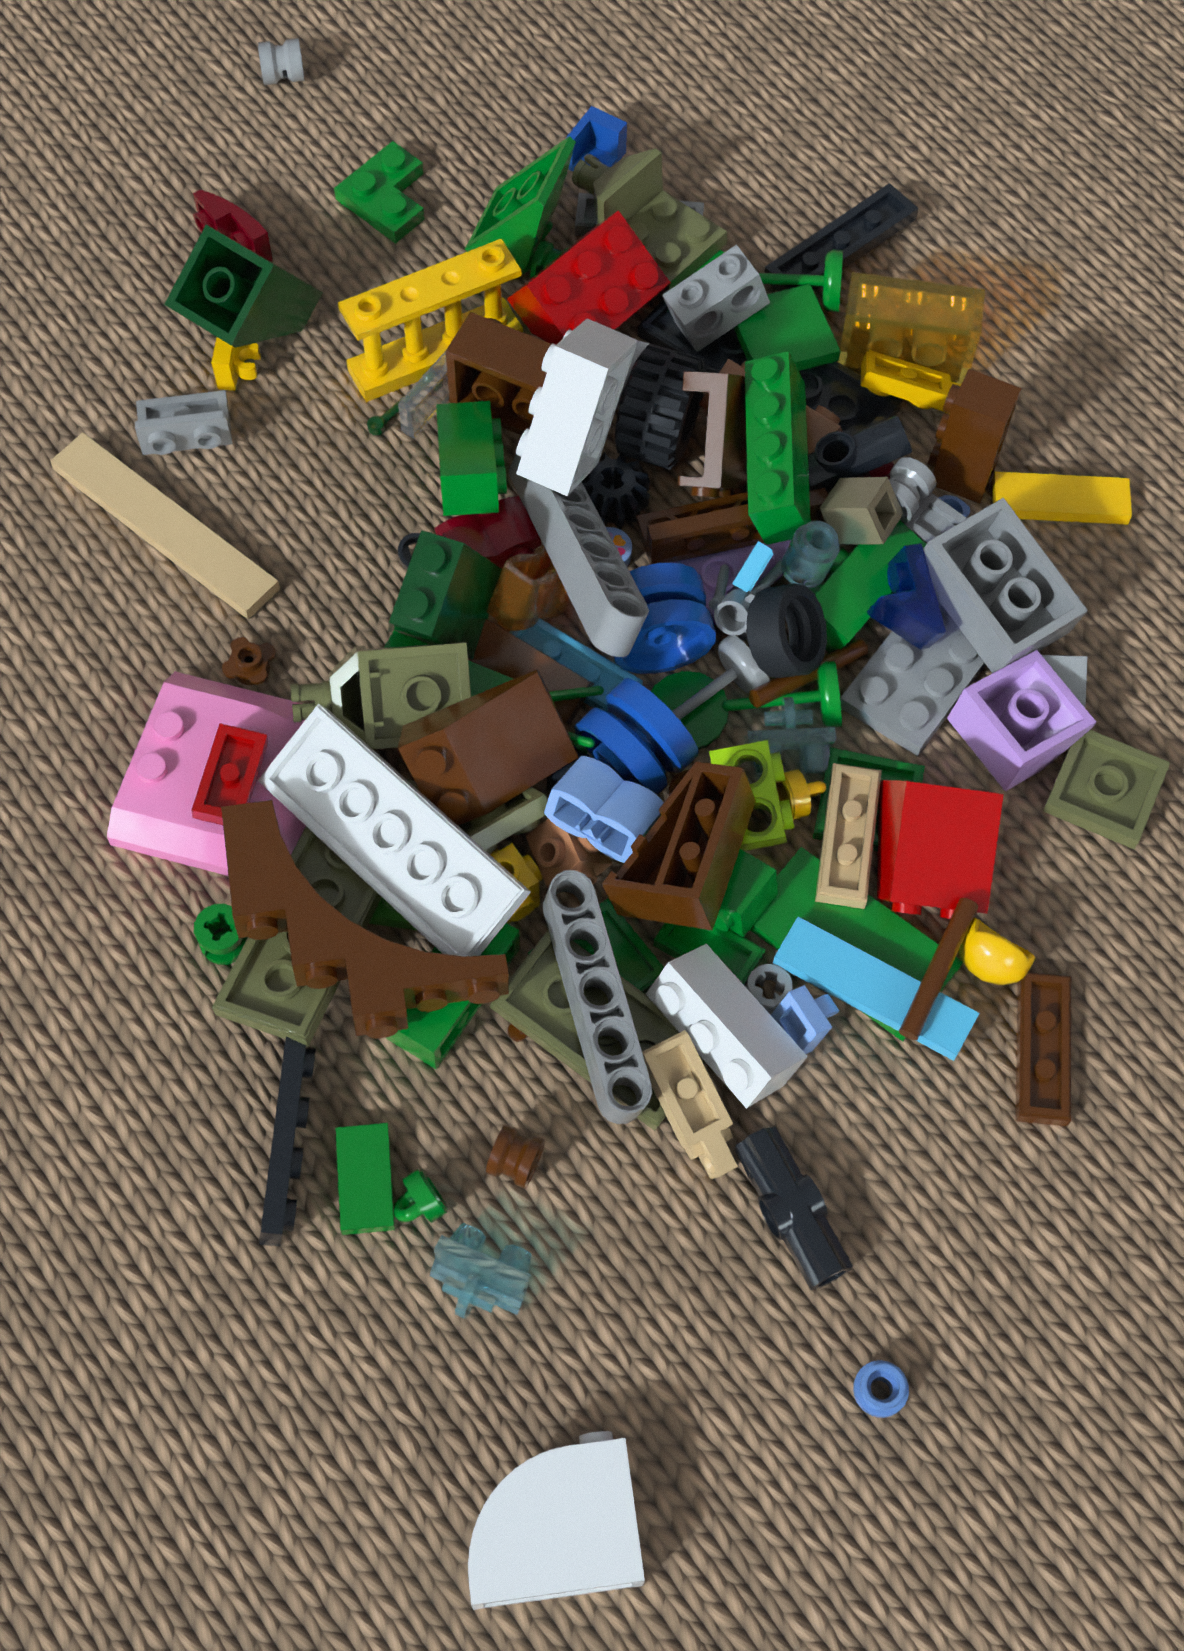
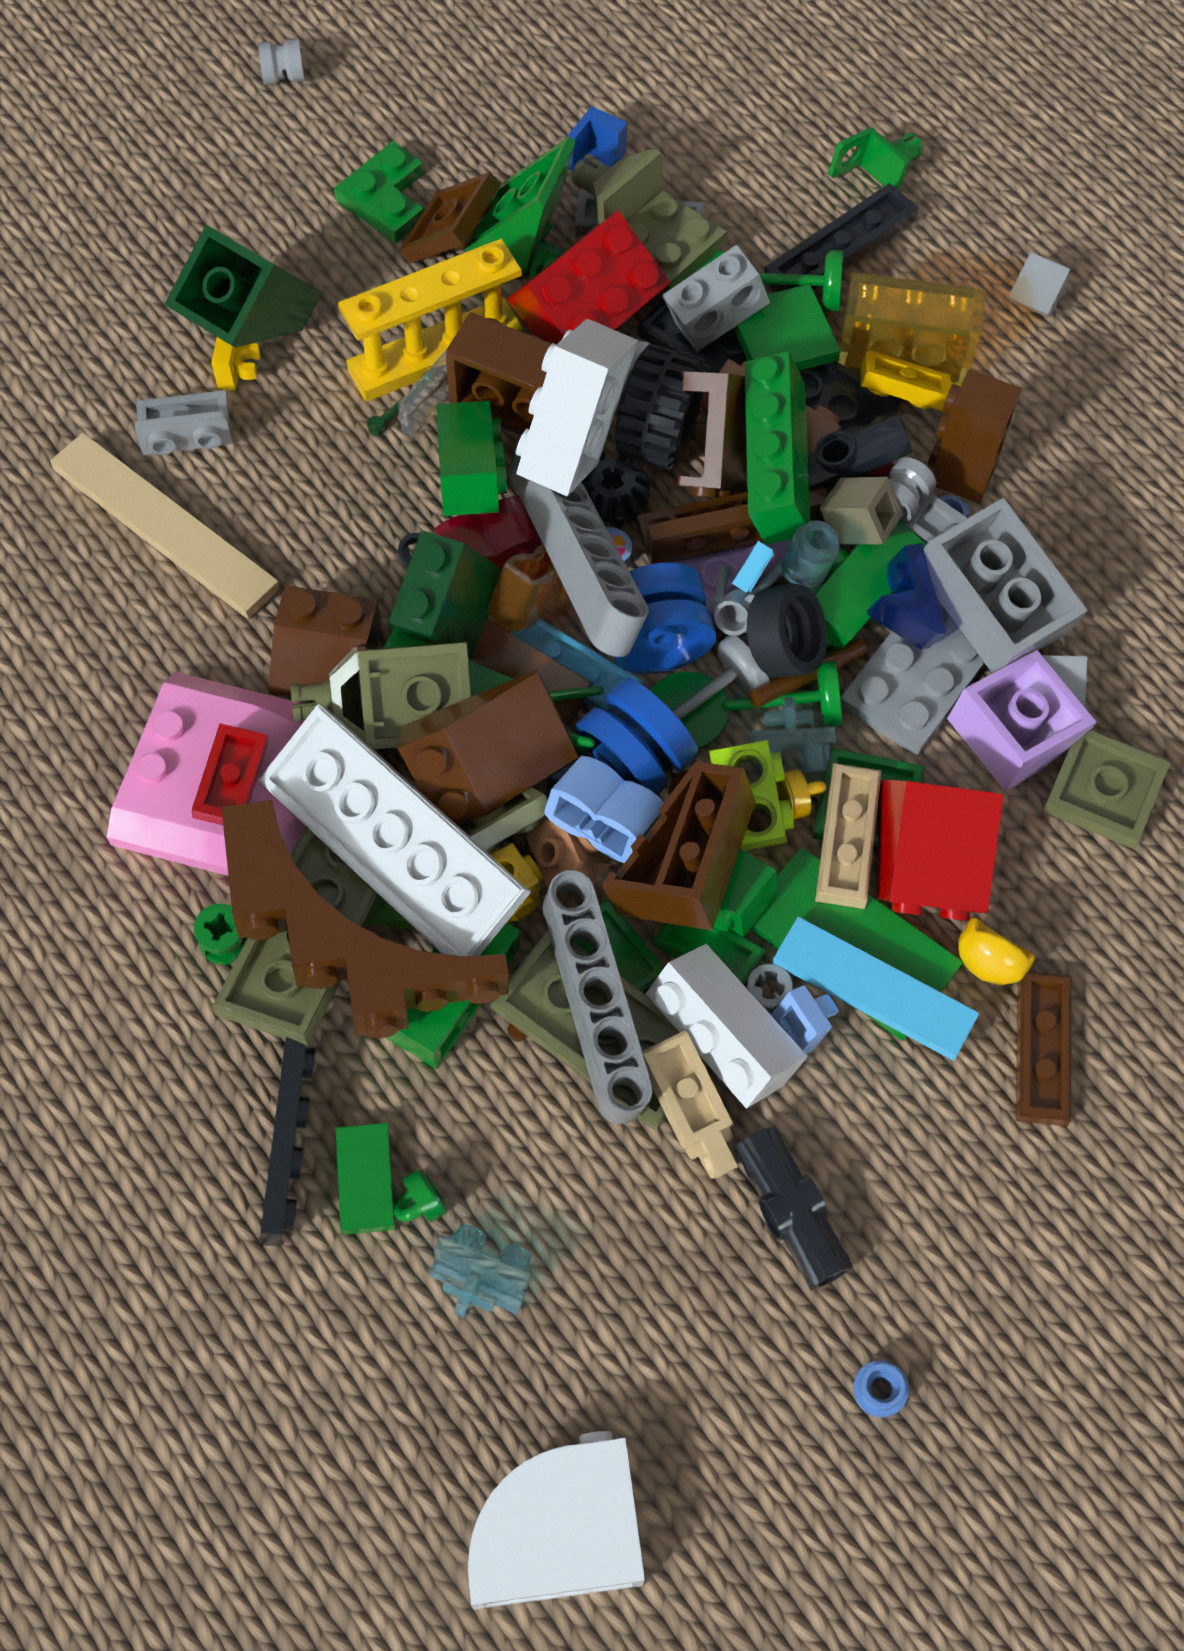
(232, 222): dark red slope -> none
(249, 673): reddish brown plate -> none
(316, 633): none -> reddish brown slope
(450, 218): none -> reddish brown plate
(515, 1156): reddish brown wheel -> none
(881, 159): none -> green bracket
(938, 969): reddish brown bar -> none
(1040, 285): none -> light grey brick
(1065, 497): yellow tile -> none

